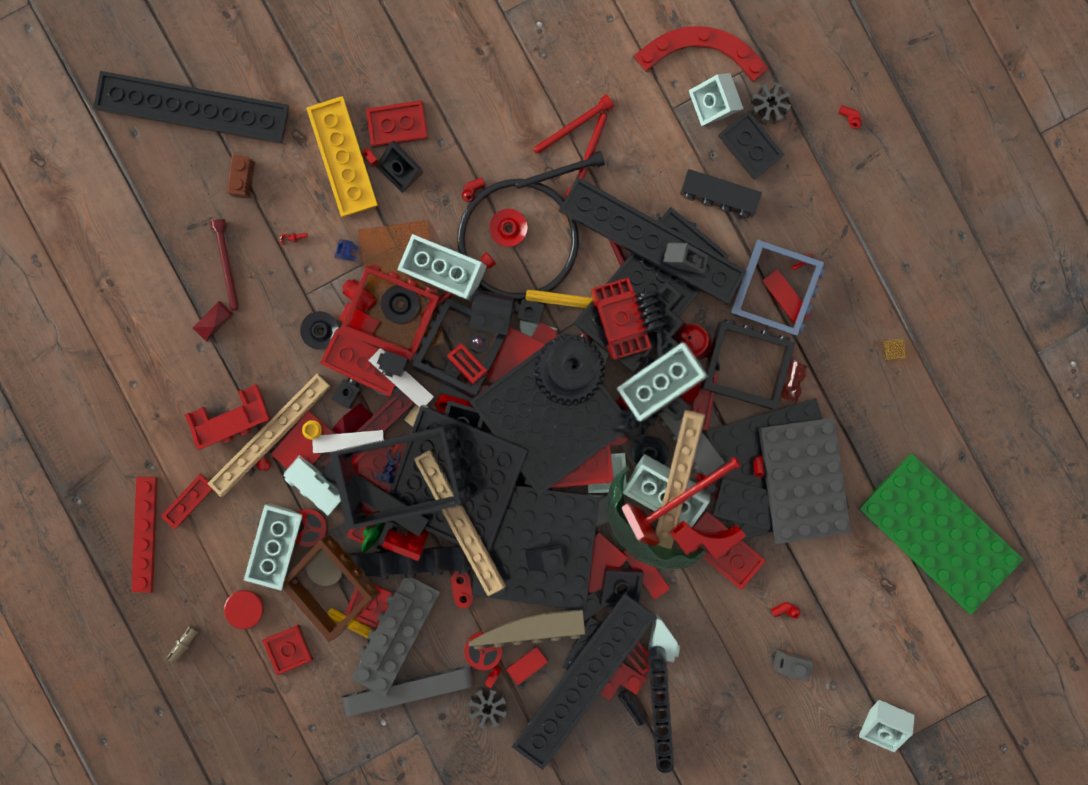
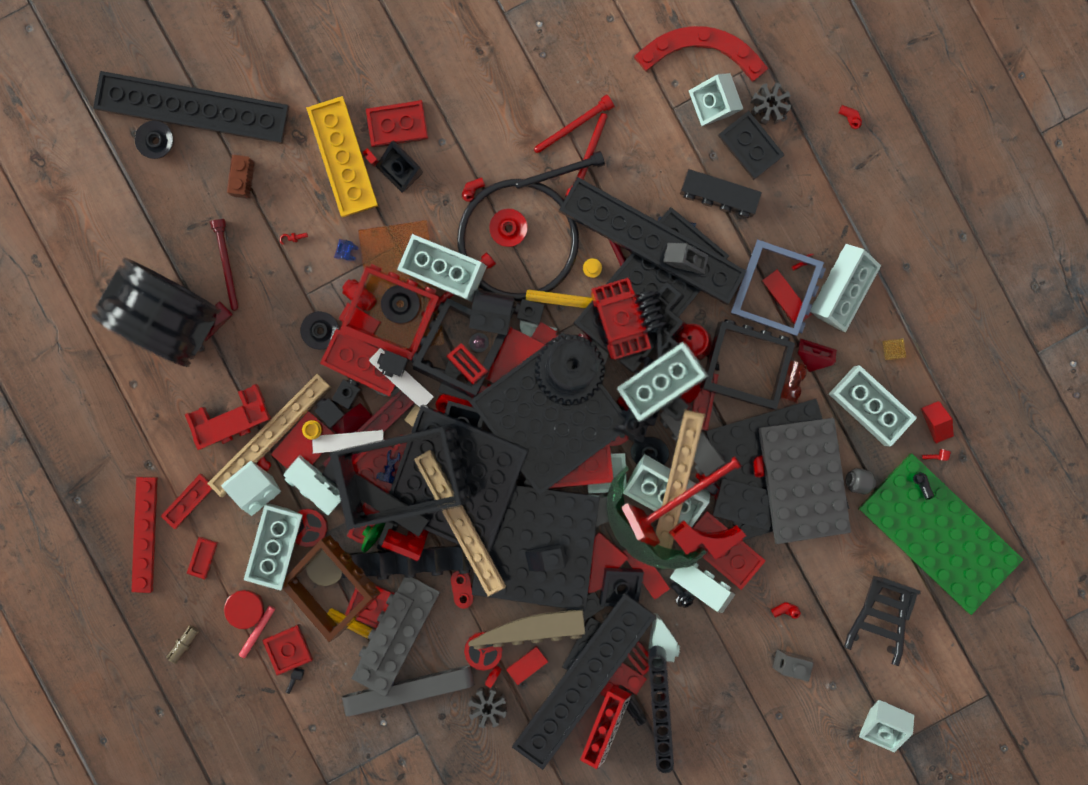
(147, 133): none -> black dish
(155, 313): none -> black wheel
(202, 558): none -> red tile
(251, 488): none -> light aqua slope
(257, 631): none -> coral bar
(297, 674): none -> black hand
(329, 411): none -> black brick
(592, 268): none -> yellow plate
(605, 727): none -> red brick
(685, 598): none -> black plate
(704, 587): none -> light aqua wedge
(816, 355): none -> dark red slope
(845, 287): none -> light aqua slope
(860, 481): none -> dark grey head
(872, 406): none -> light aqua brick
(905, 606): none -> black hand
(923, 482): none -> black arm
(938, 421): none -> red slope
(944, 455): none -> red hand

